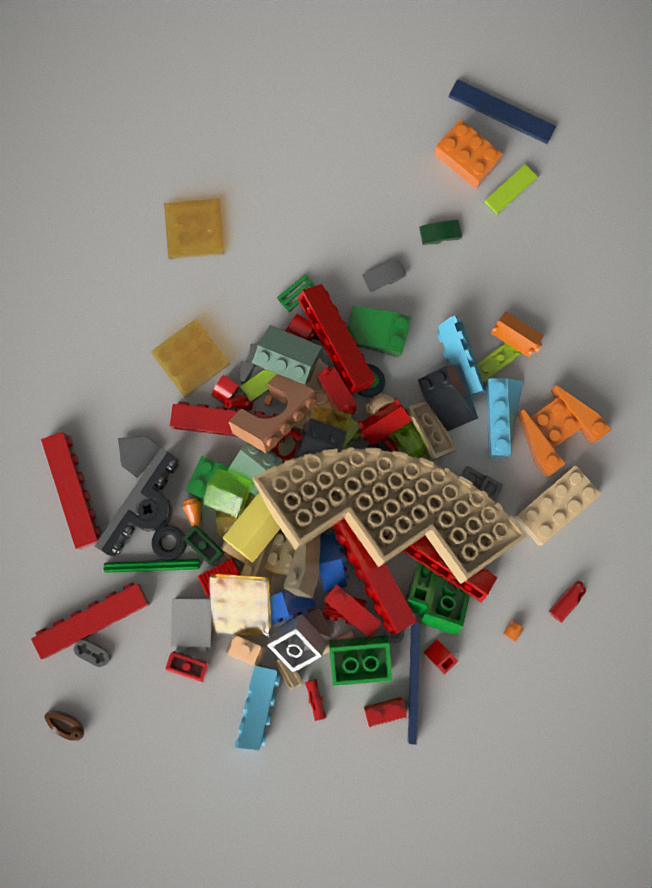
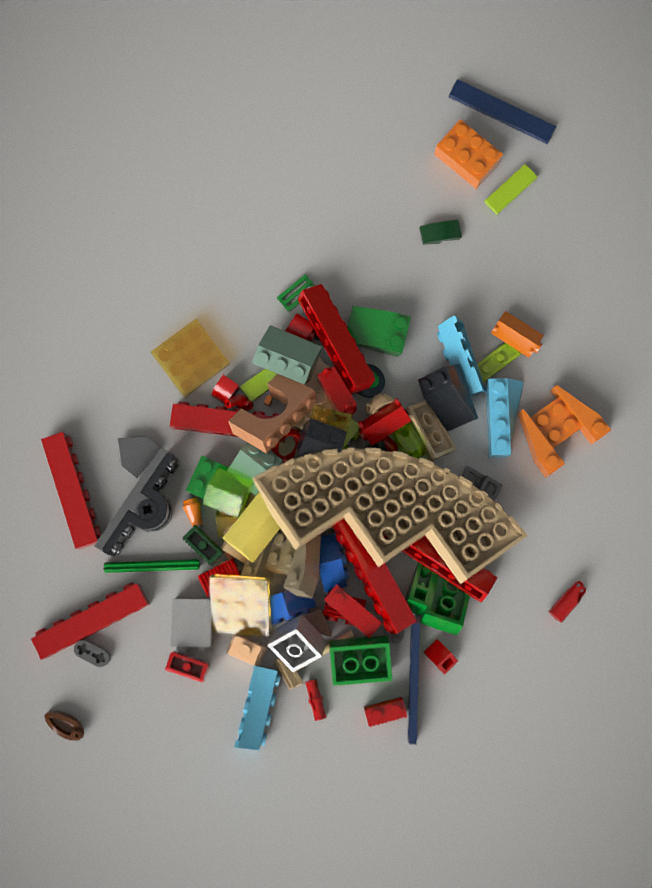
(157, 542): black tyre -> none
(194, 228): clear yellow plate -> none
(248, 367): dark grey slope -> none
(384, 275): dark grey slope -> none
(513, 631): orange hose -> none
(557, 505): tan brick -> none

